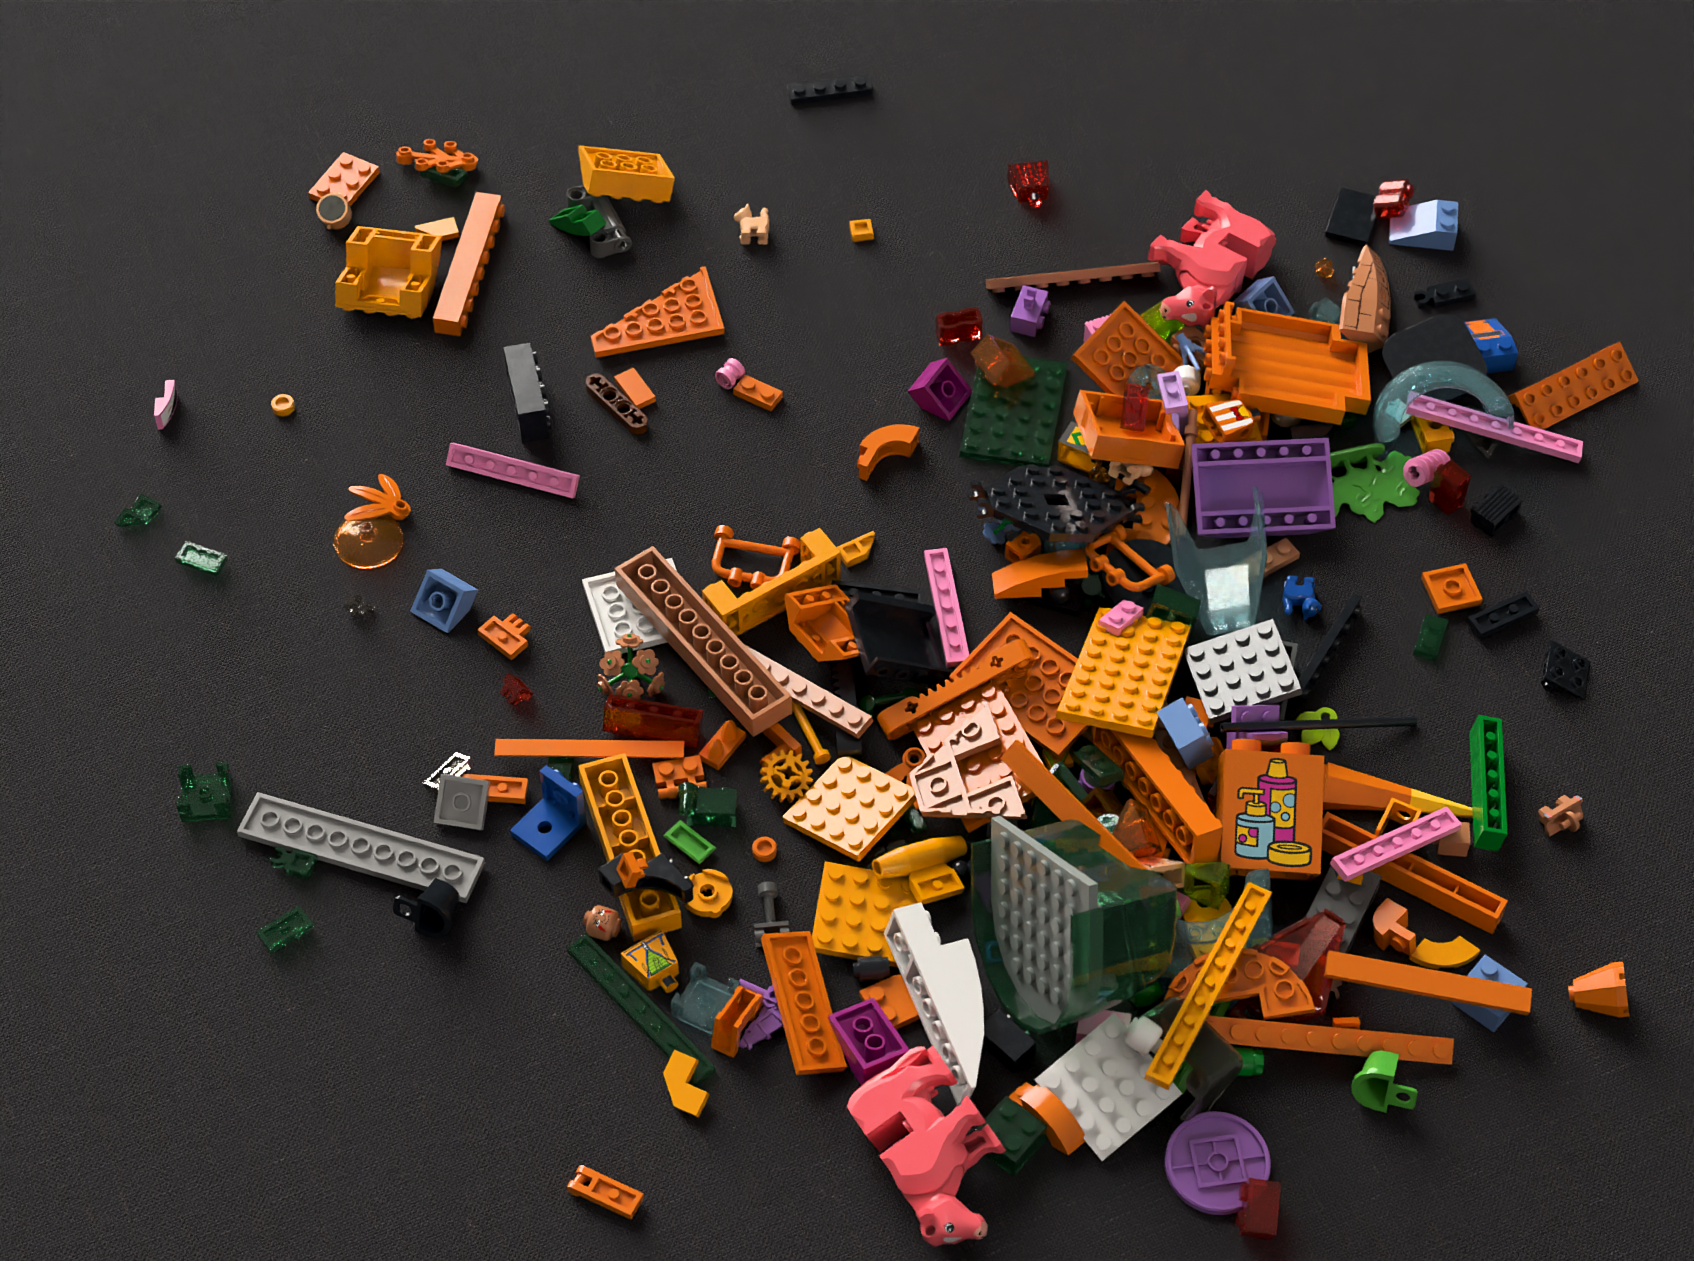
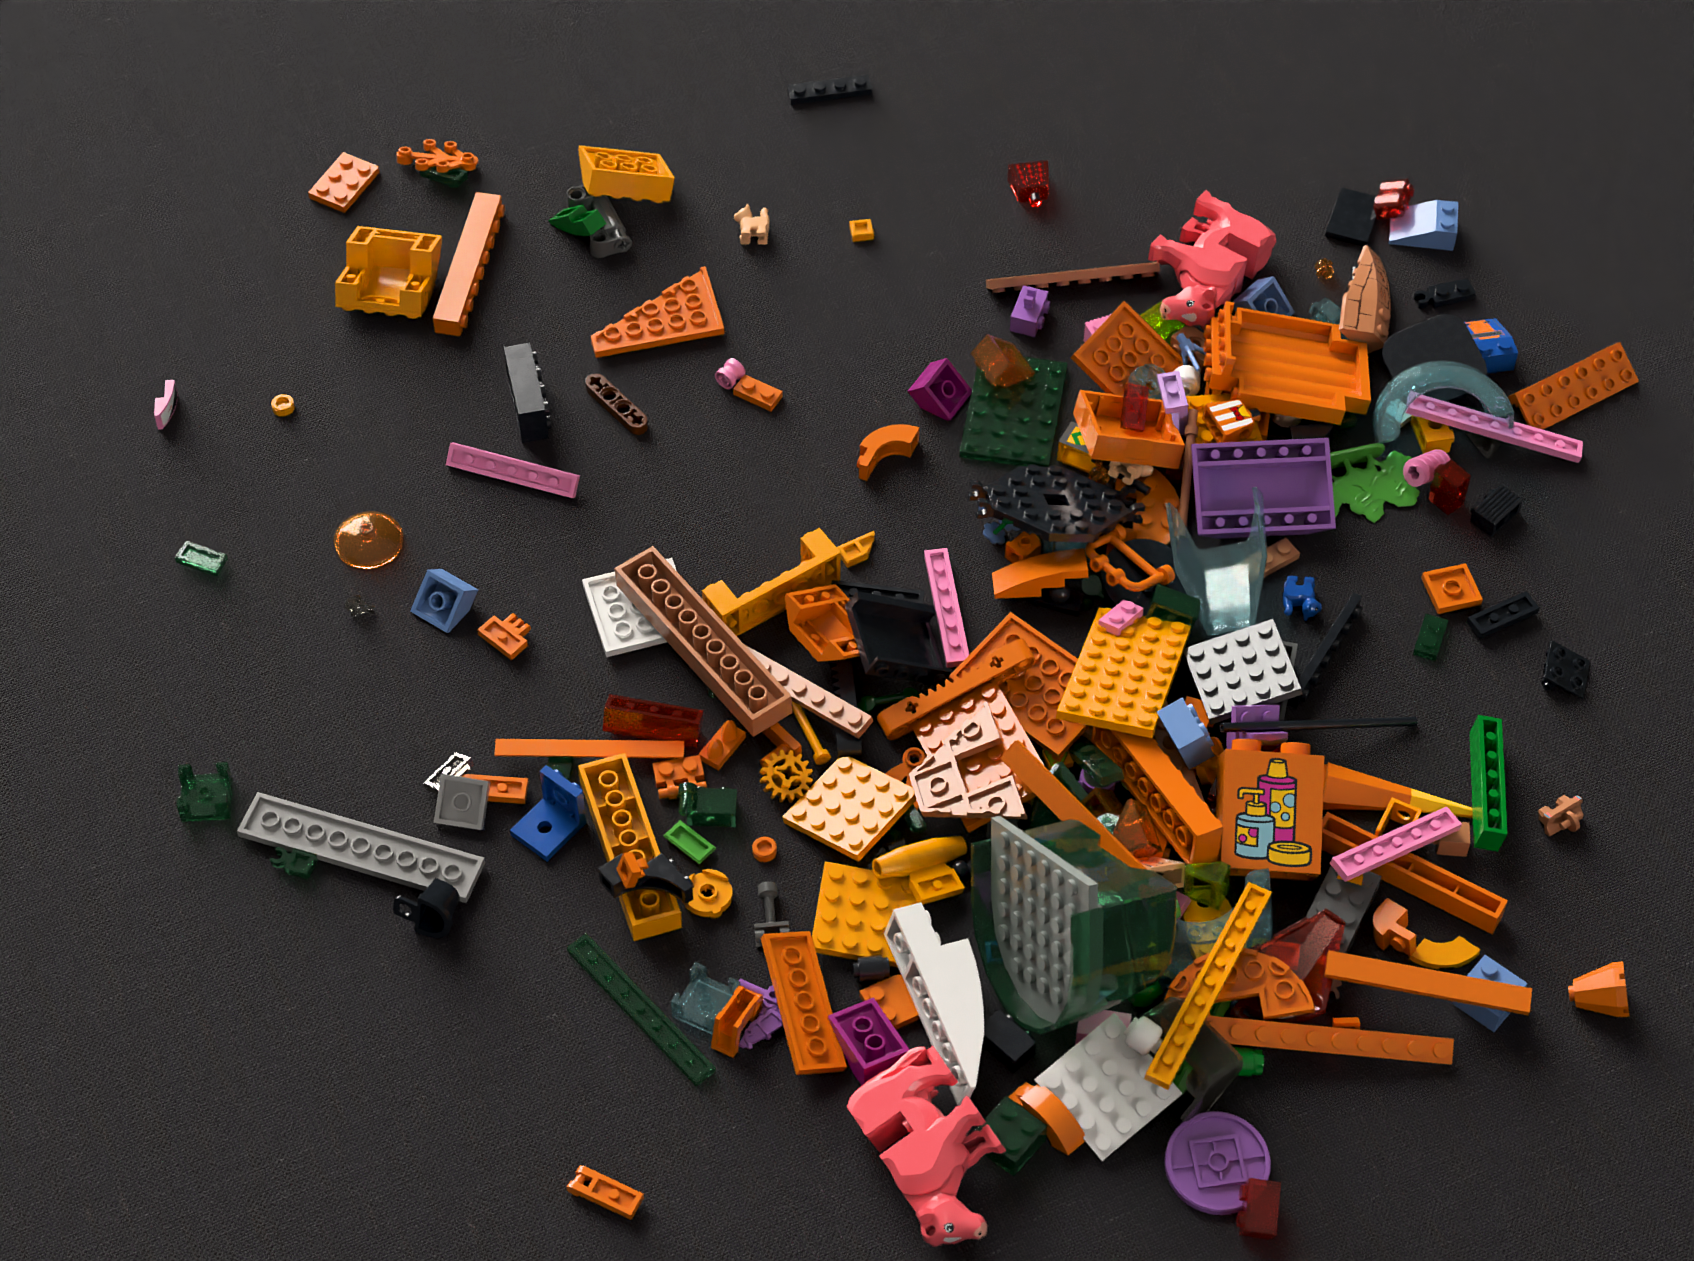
(140, 513): clear green slope -> none
(284, 929): clear green plate -> none
(334, 211): piece -> none
(387, 503): orange plant -> none
(445, 228): light orange tile -> none
(517, 687): clear red tile -> none
(602, 923): nougat head -> none
(635, 388): orange tile -> none
(637, 666): nougat plant -> none
(652, 963): light orange torso -> none
(677, 1076): light orange tile -> none
(735, 576): orange bar -> none
(959, 326): clear red brick -> none
(1328, 737): lime plate -> none
(1375, 1085): bright green container -> none

